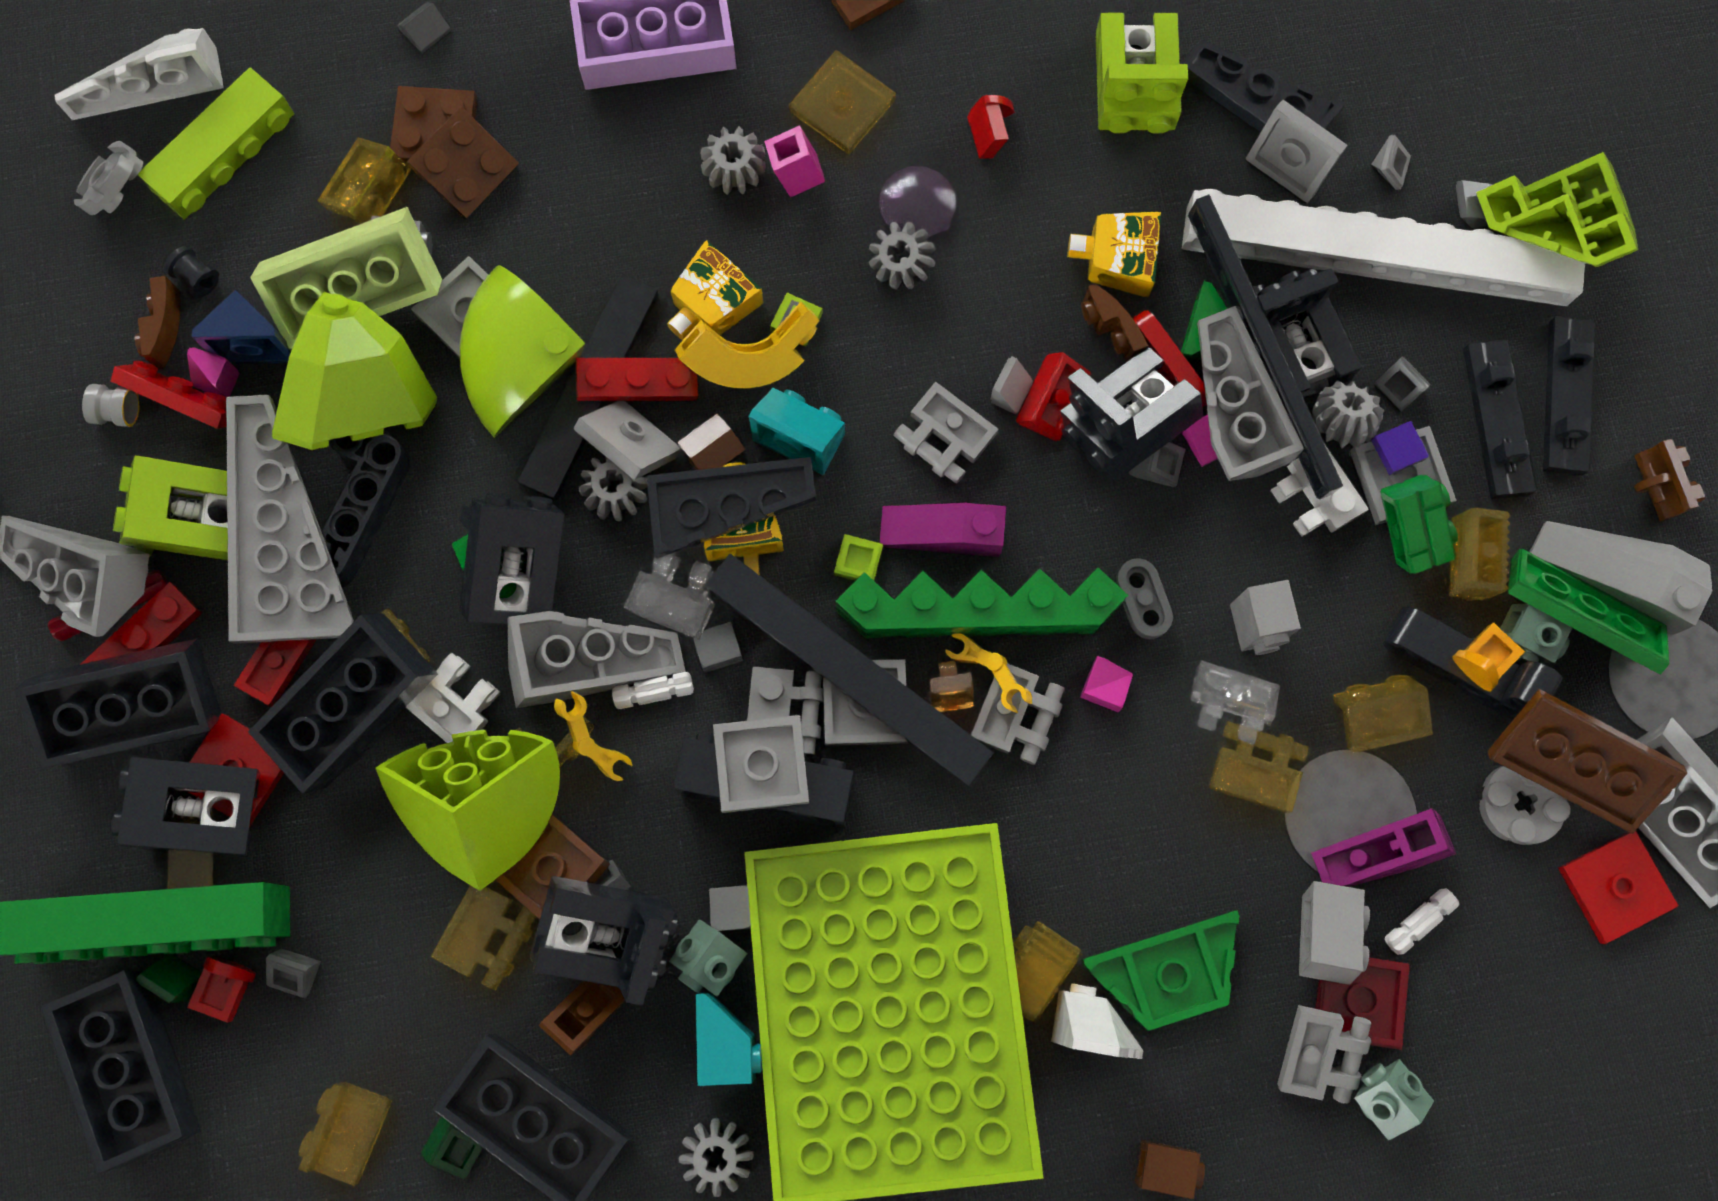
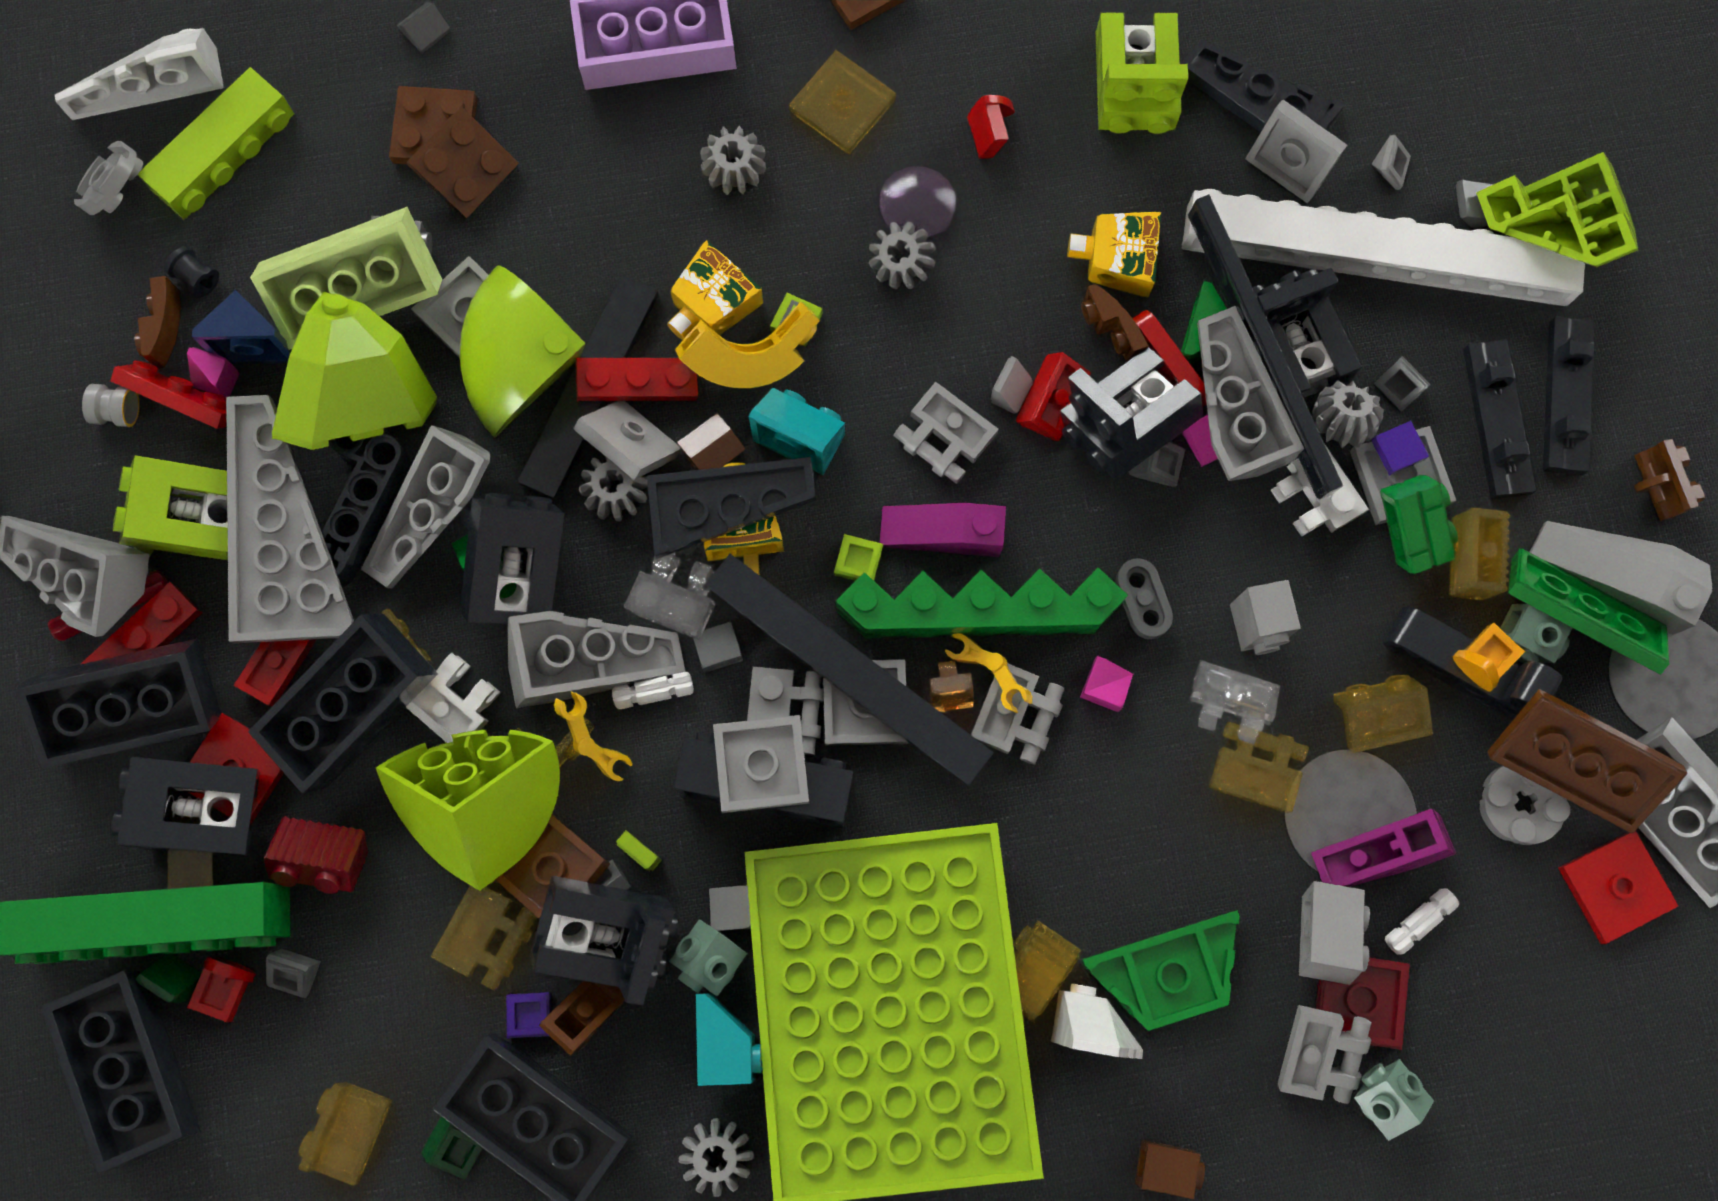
(316, 855): none -> dark red brick
(365, 181): clear yellow bracket -> none
(428, 500): none -> light grey wedge
(526, 1014): none -> dark purple tile
(638, 851): none -> lime tile
(794, 161): dark pink brick -> none

